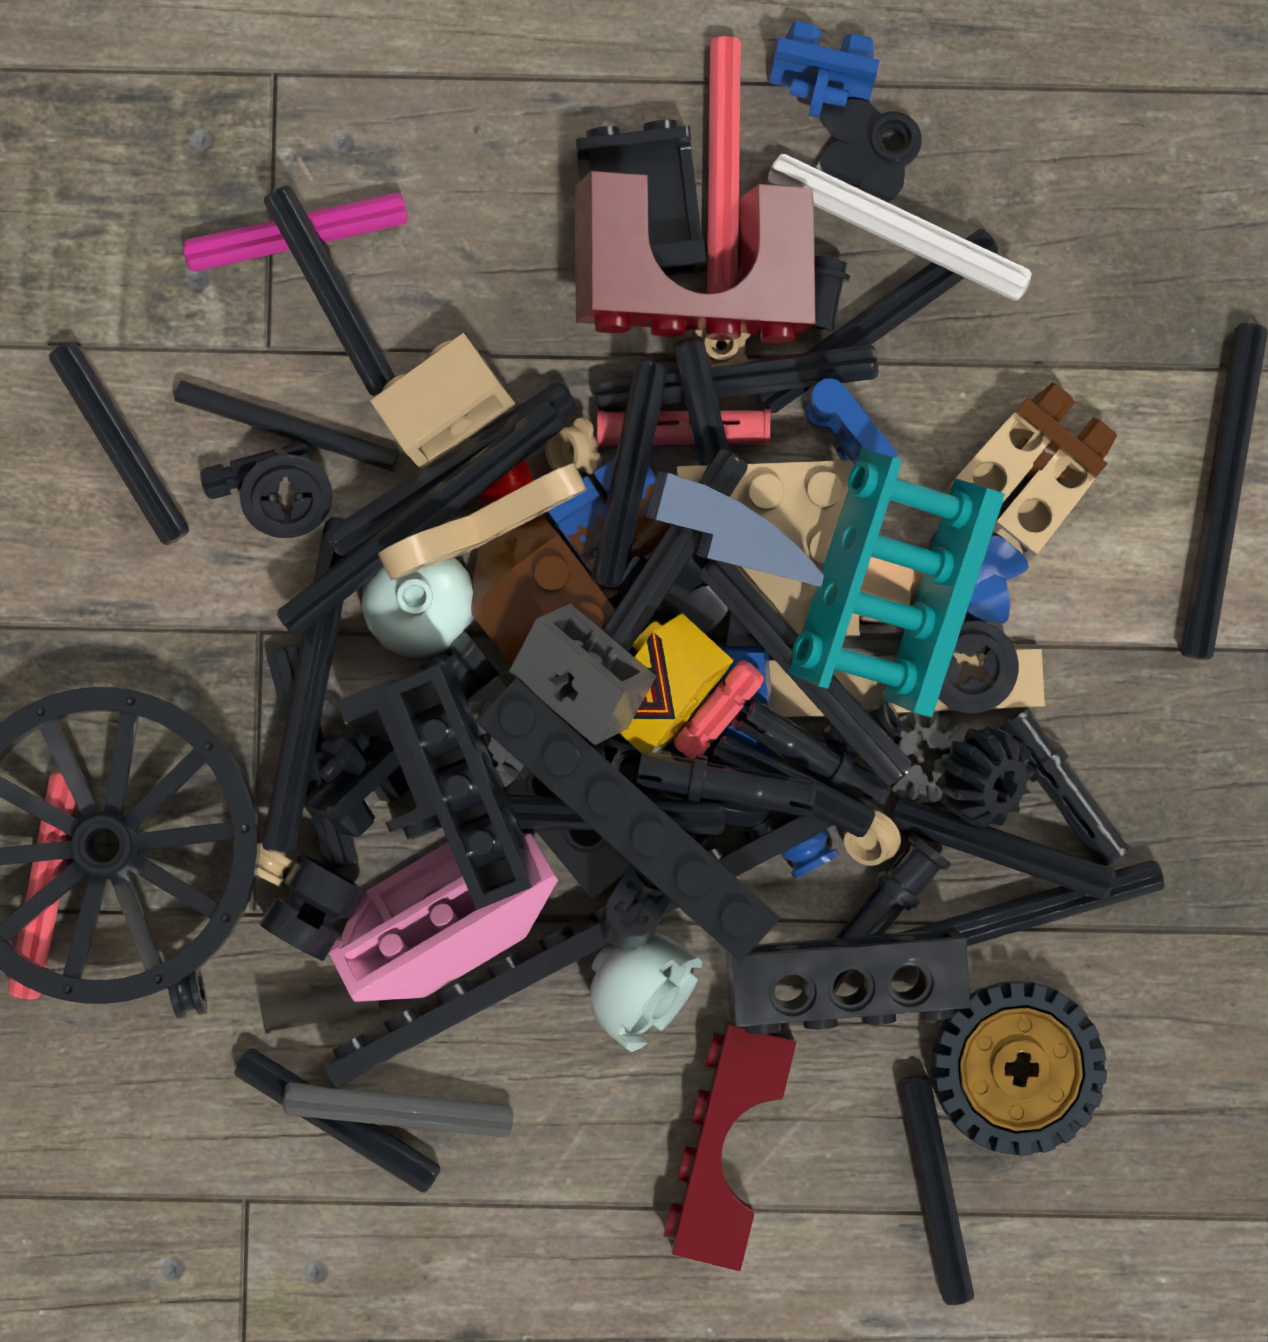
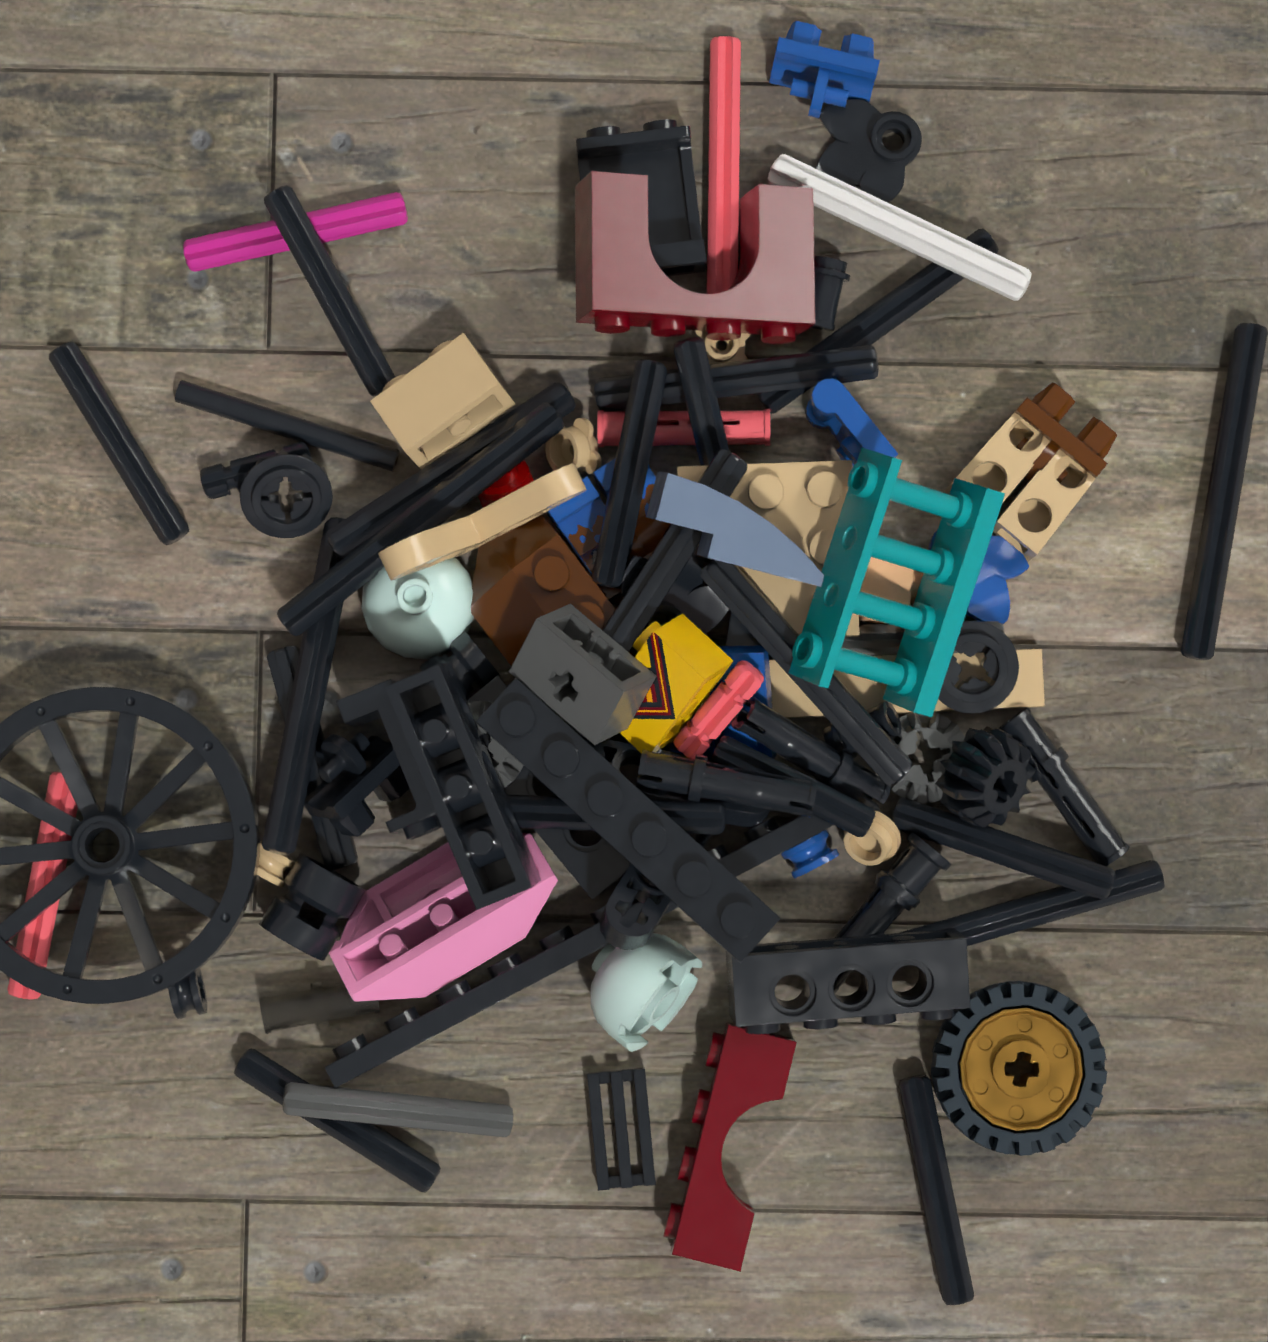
(626, 1178): none -> black tile

